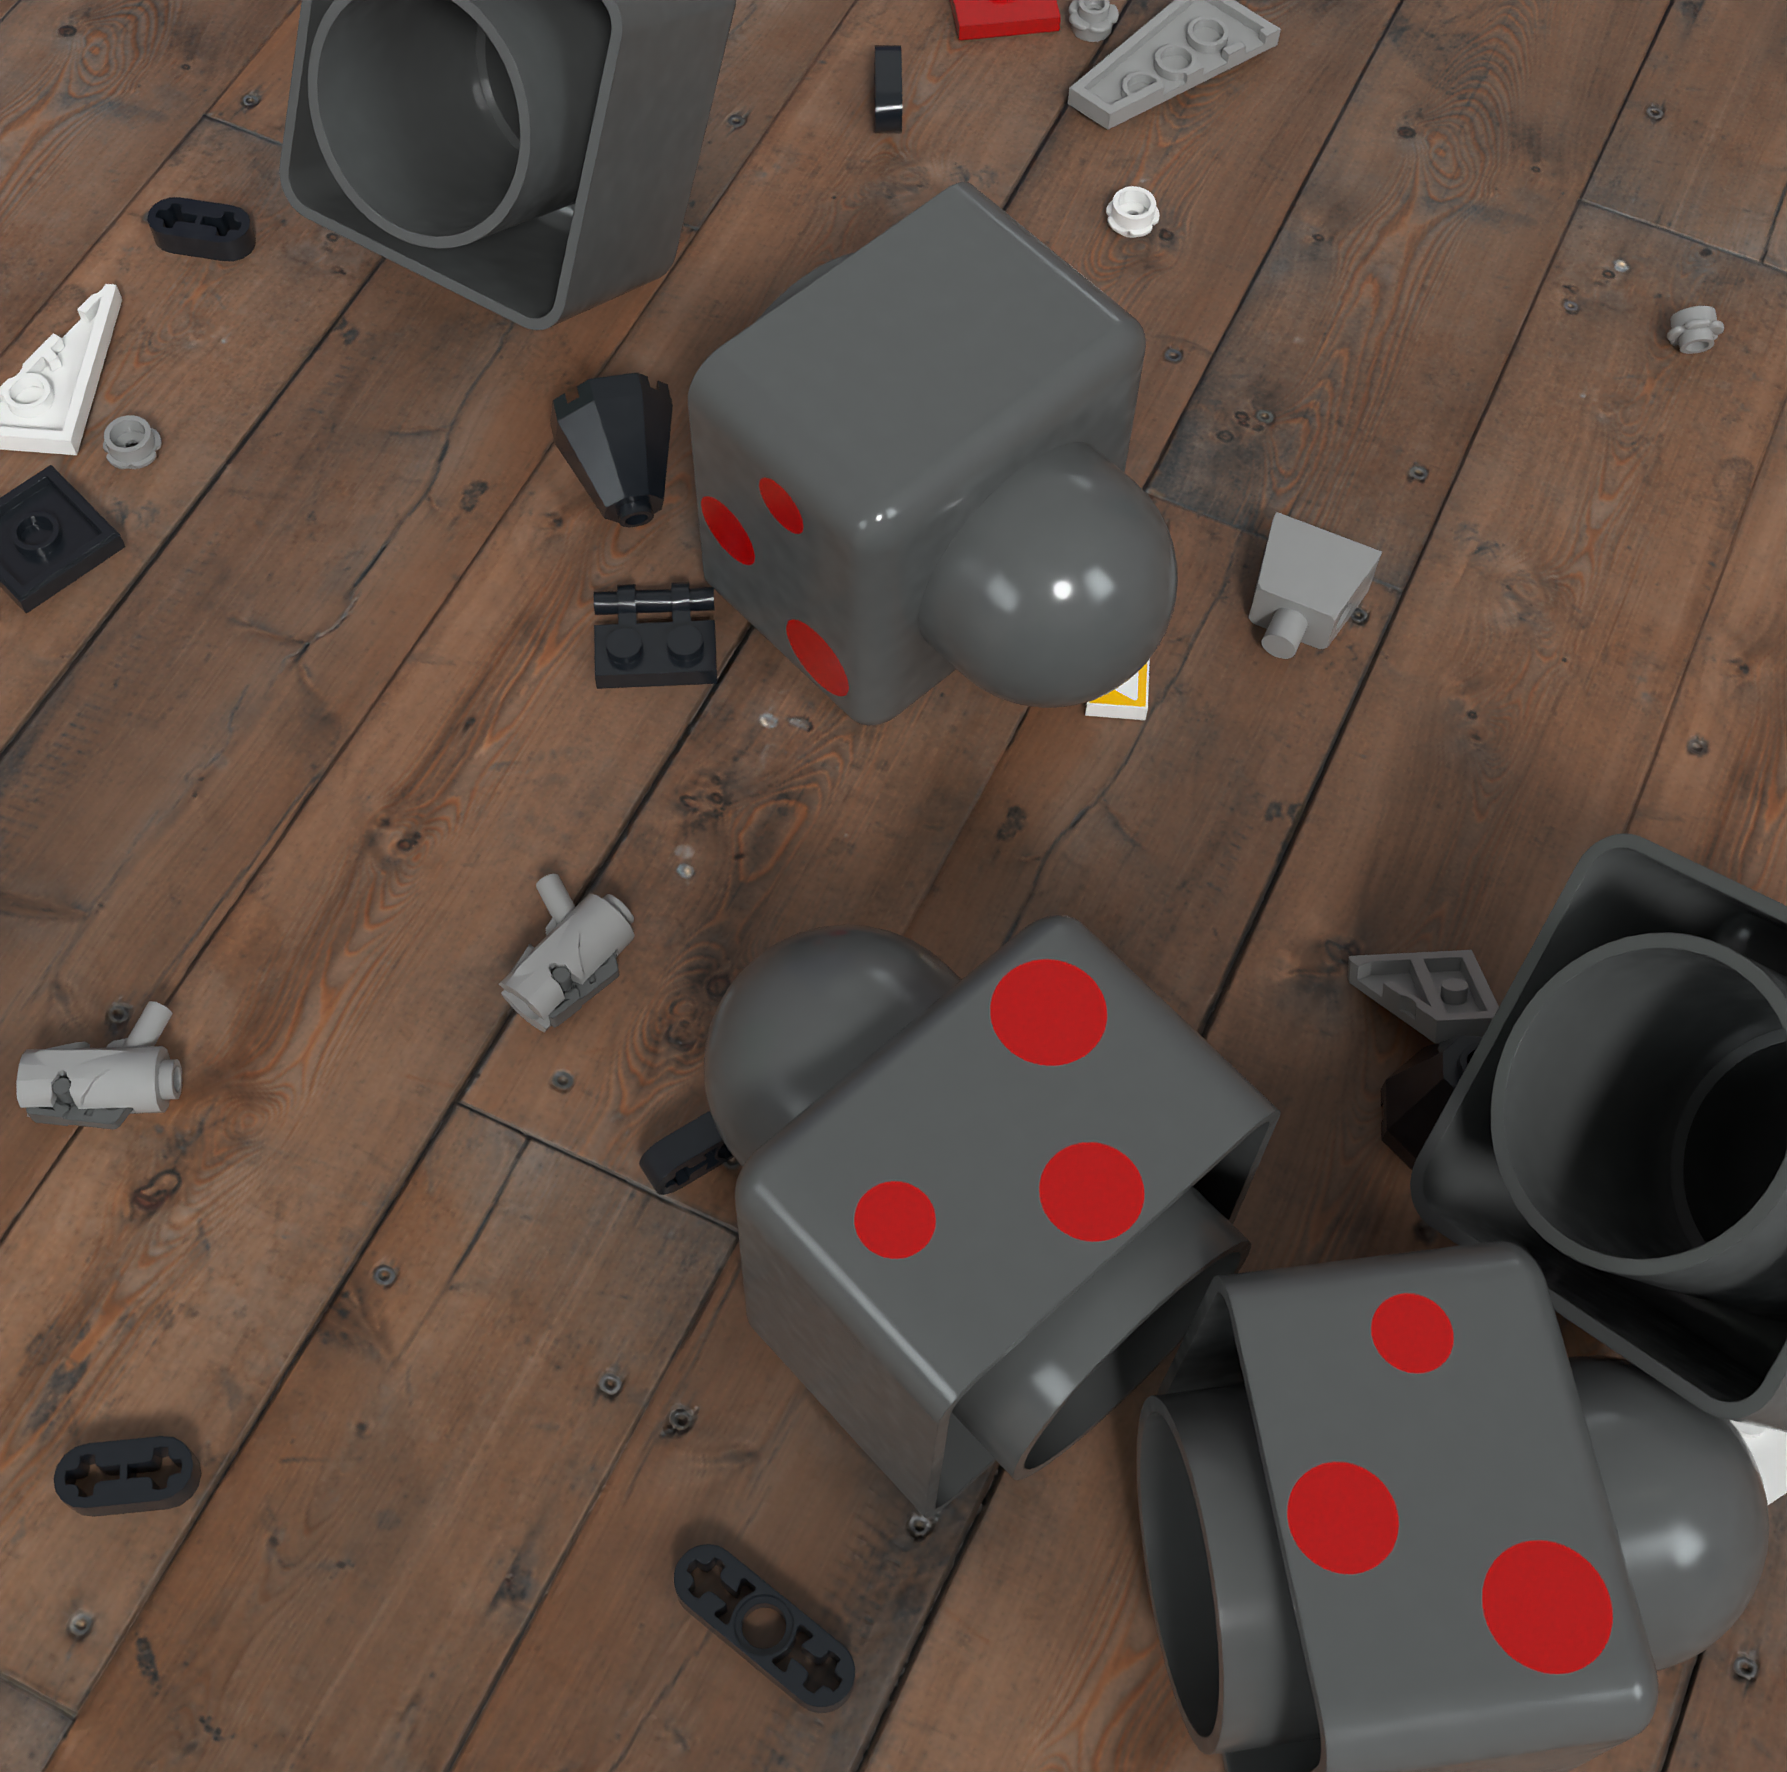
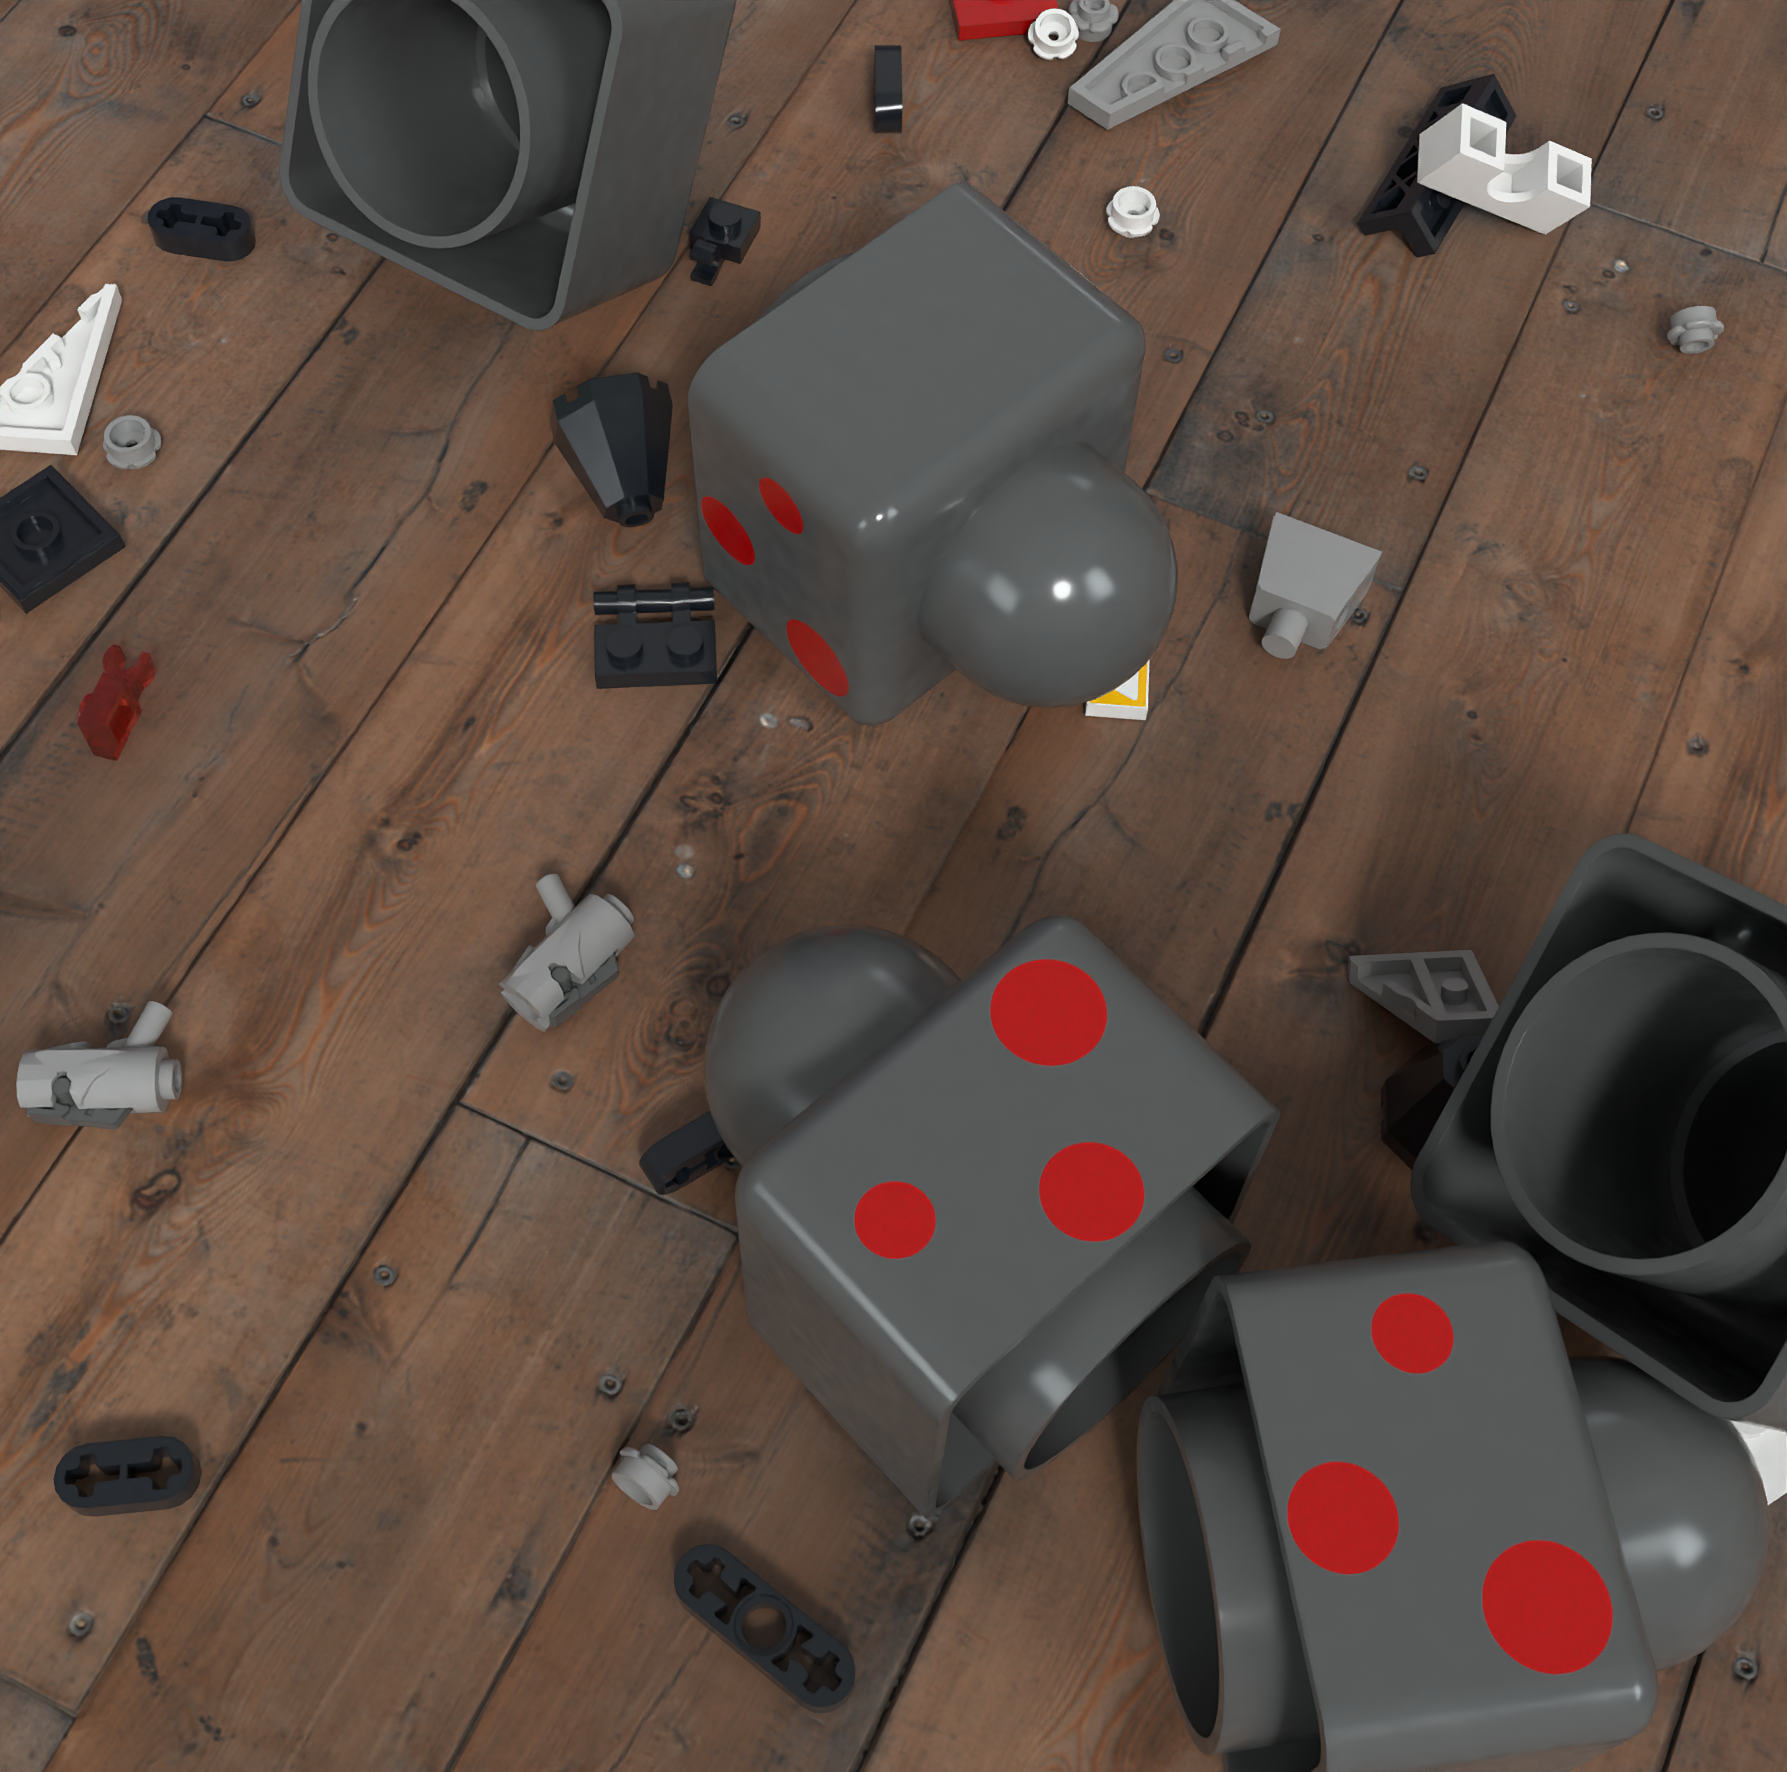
(112, 708): none -> clear red plate
(646, 1475): none -> light grey plate
(721, 234): none -> black plate
(1056, 23): none -> white plate
(1425, 212): none -> black fence
(1468, 161): none -> white arch

